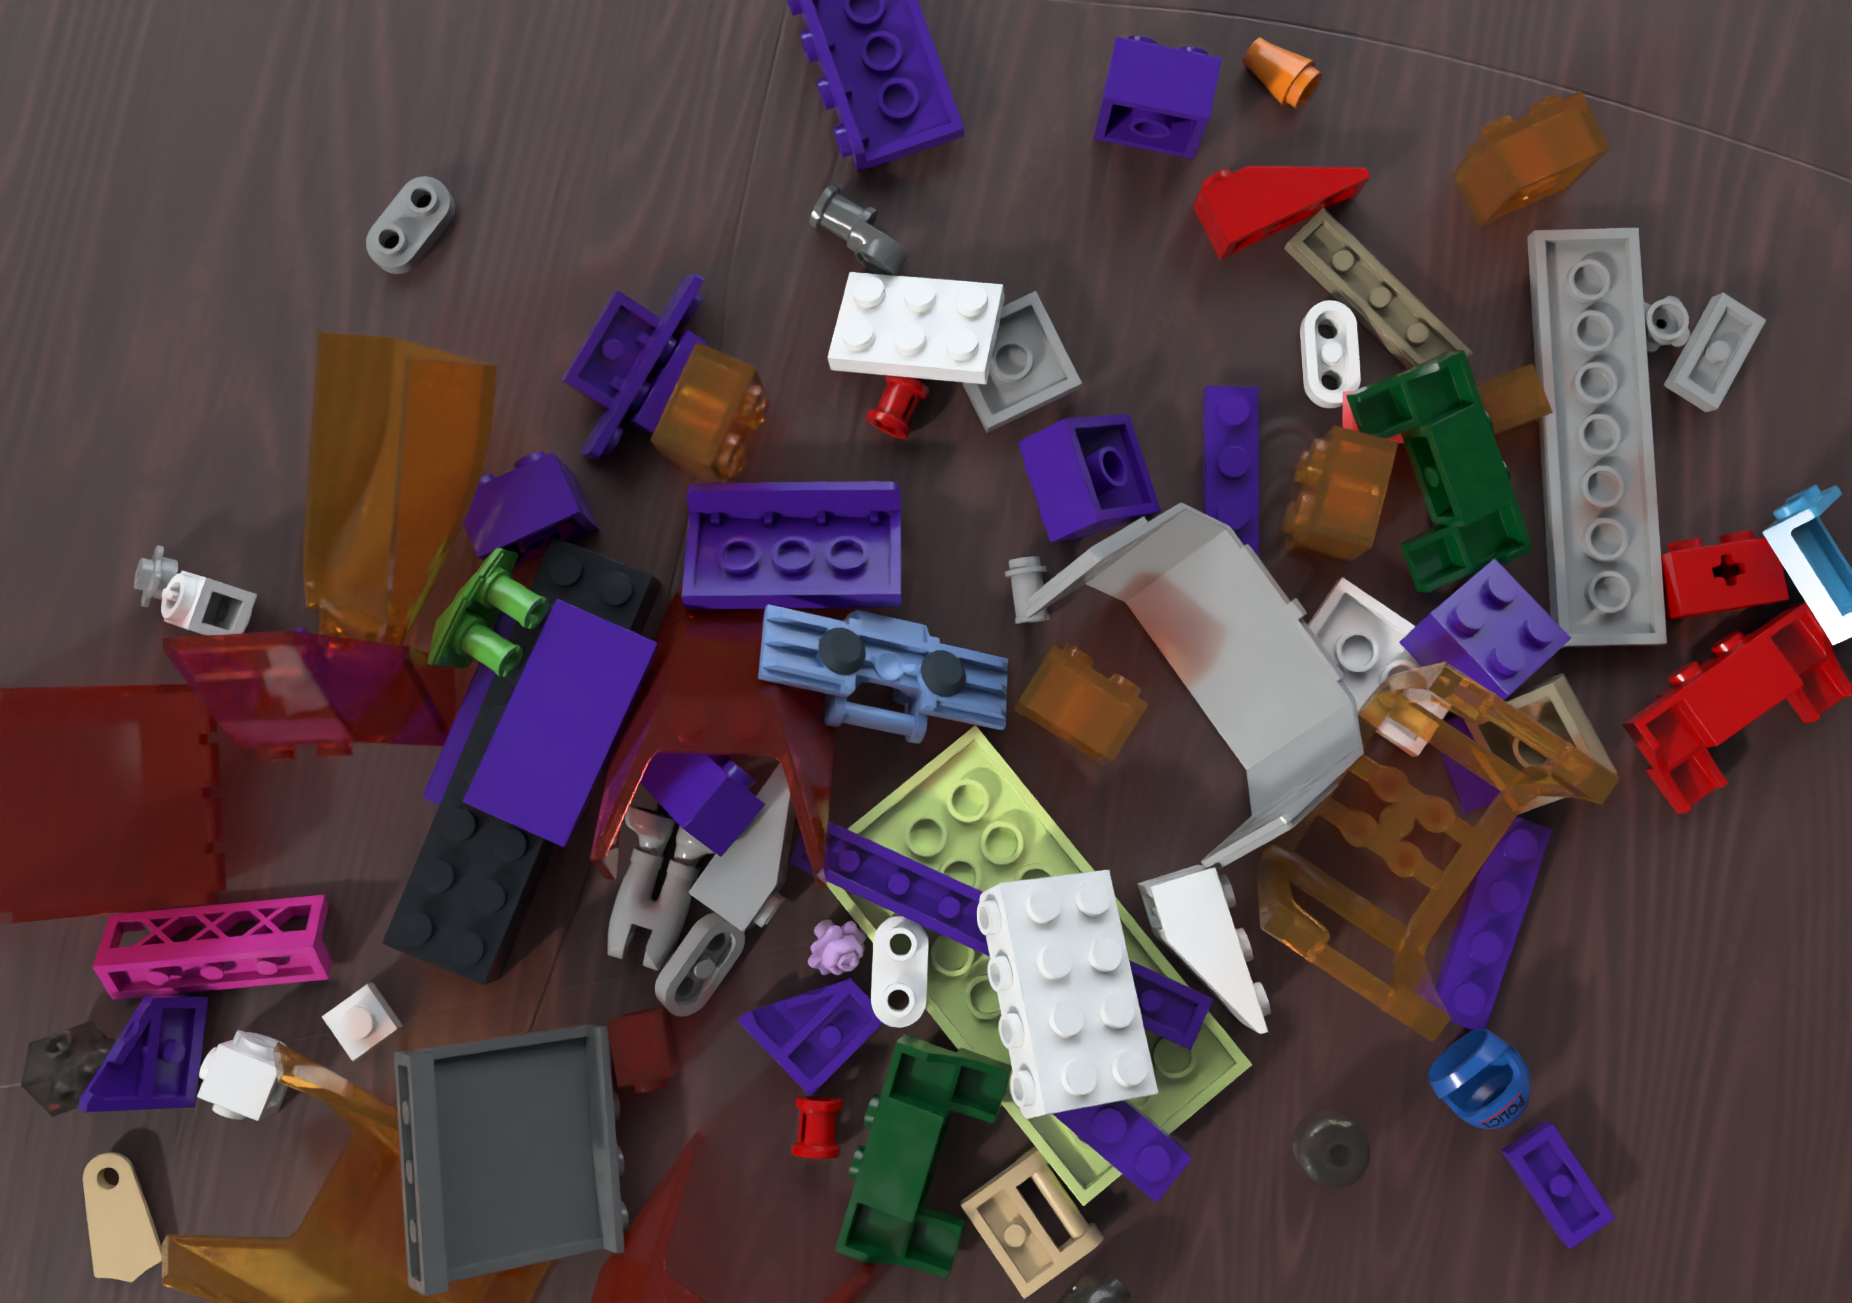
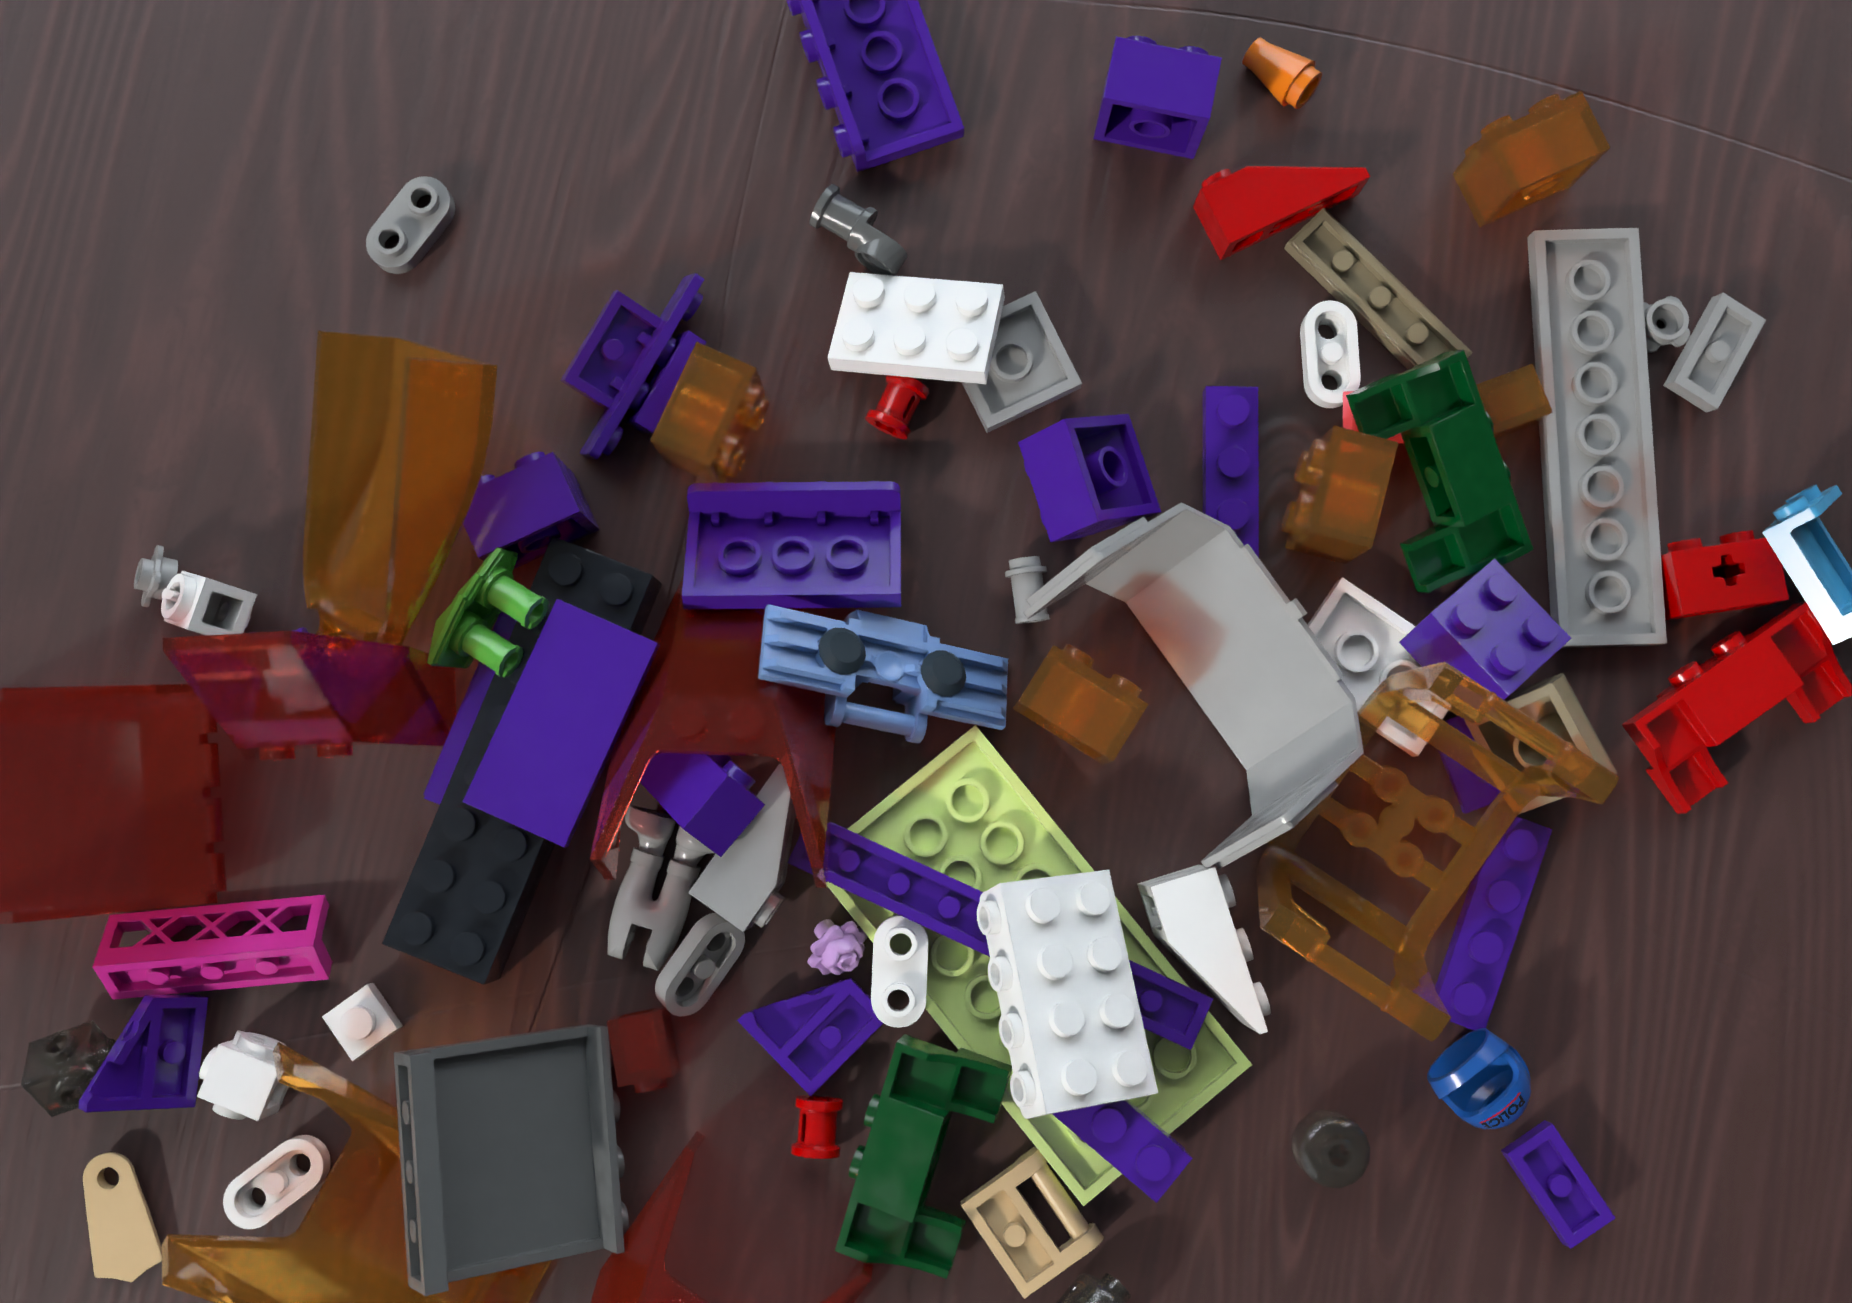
(279, 1179): none -> white plate

